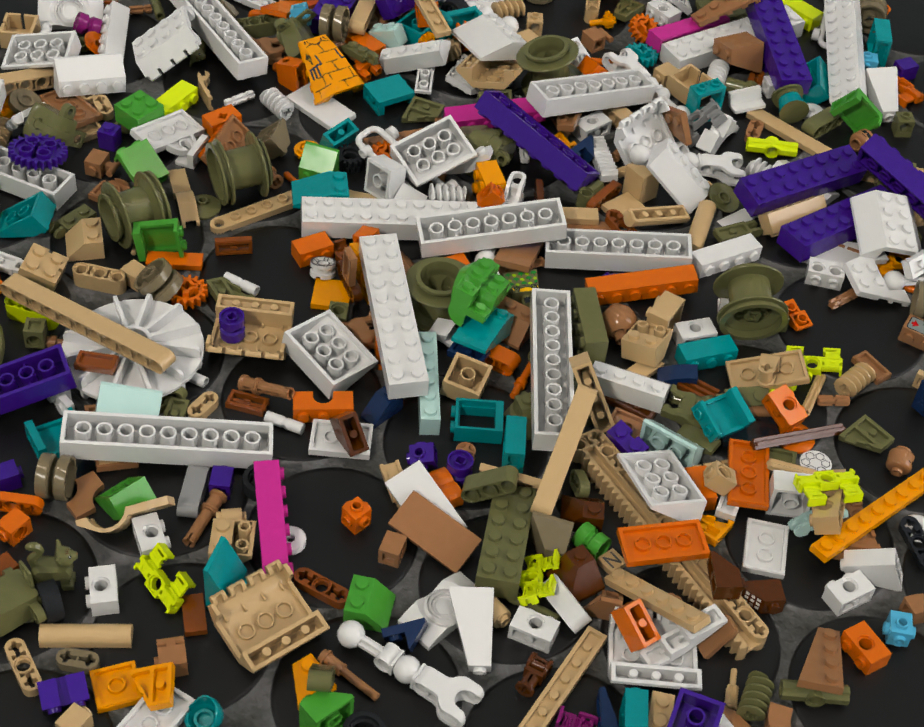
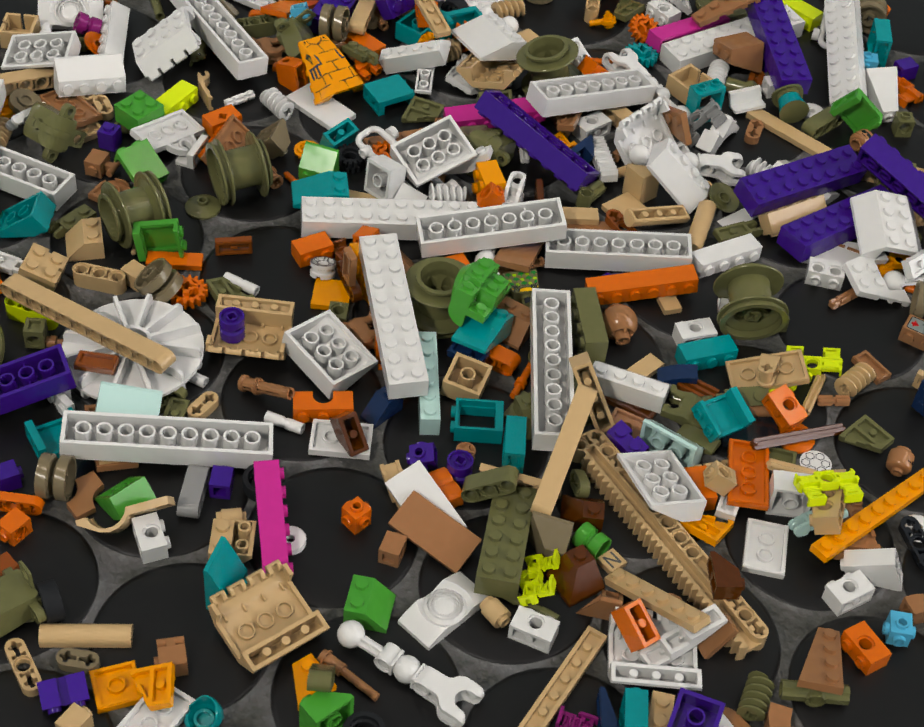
(37, 152): dark purple gear -> none
(52, 567): olive animal -> none
(104, 579): white brick -> none
(139, 9): medium nougat axle -> none
(169, 591): neon yellow piece -> none
(184, 196): tan piece -> none
(194, 615): dark orange tile -> none
(208, 511): medium nougat pin -> none
(246, 405): dark orange tile -> none
(252, 213): tan plate -> none
(317, 579): dark orange beam -> none
(389, 34): light aqua brick -> none
(412, 630): dark blue slope -> none
(444, 329): white slope -> none
(474, 619): white slope -> none
(534, 673): reddish brown connector -> none
(535, 22): tan brick -> none
(568, 607): white beam -> none
(594, 39): medium nougat brick -> none
(607, 193): dark orange beam -> none
(646, 343): tan slope -> none
(662, 71): tan brick -> none
(663, 543): orange plate -> none
(666, 310): tan piece -> none
(732, 690): tan axle -> none
(765, 595): reddish brown slope -> none
(771, 147): neon yellow piece -> none
(798, 319): orange slope -> none
(819, 87): teal slope -> none

